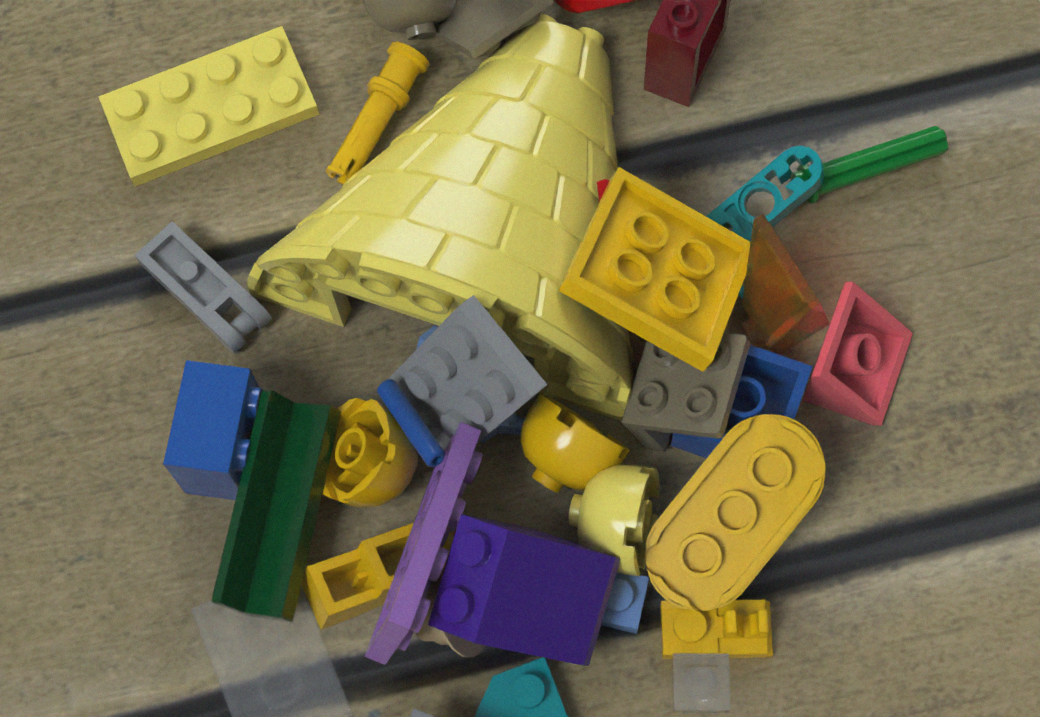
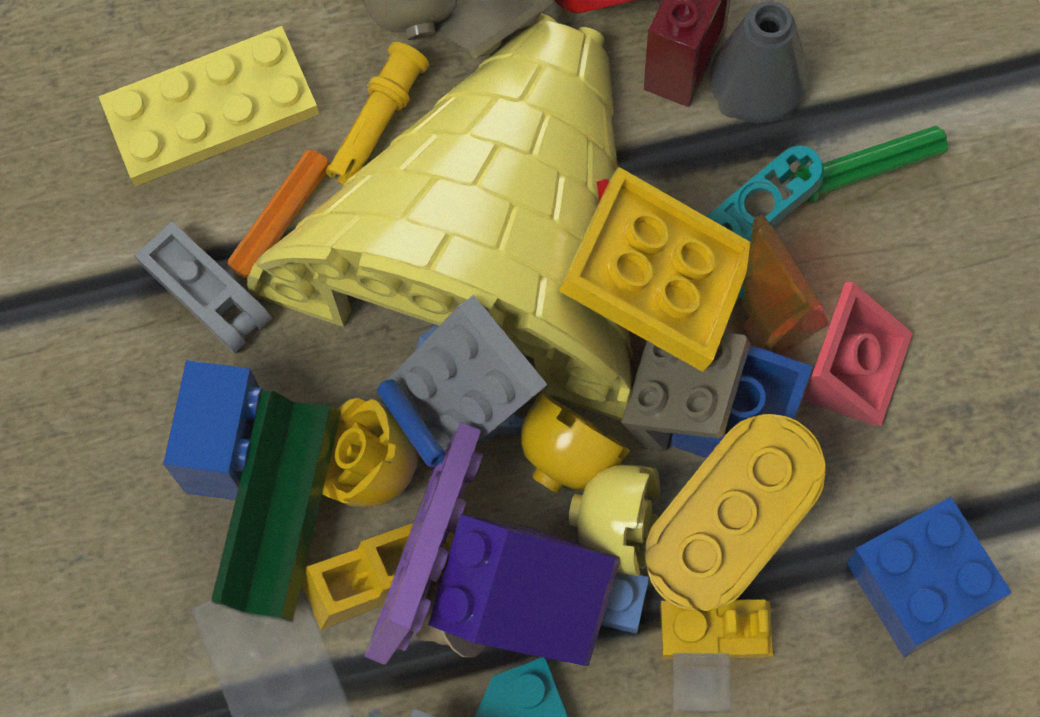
(279, 212): none -> orange axle
(761, 67): none -> dark grey cone
(928, 577): none -> blue brick

